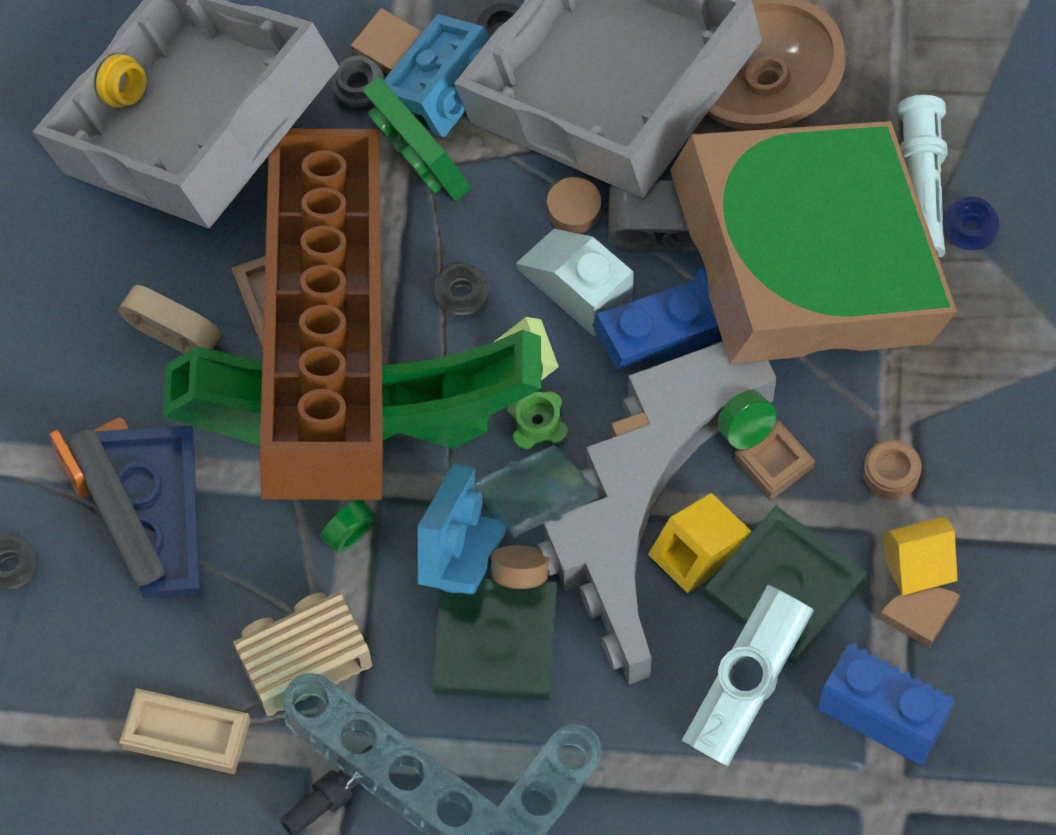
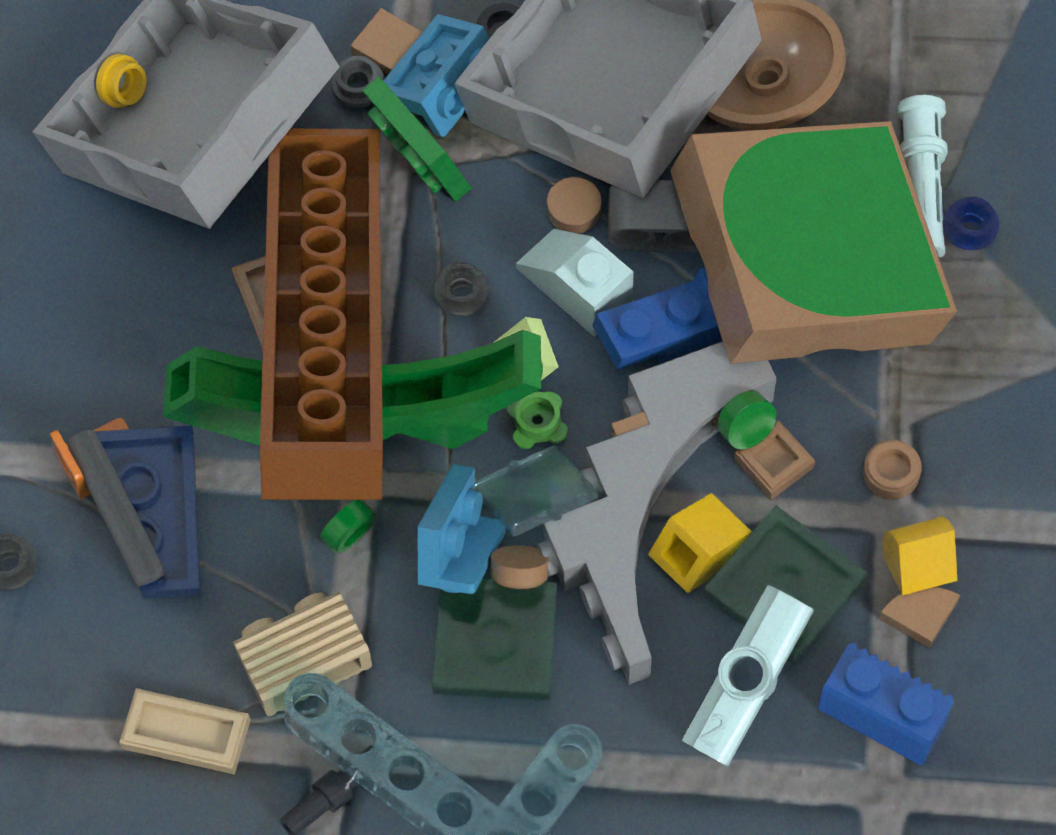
(168, 320): tan beam -> none

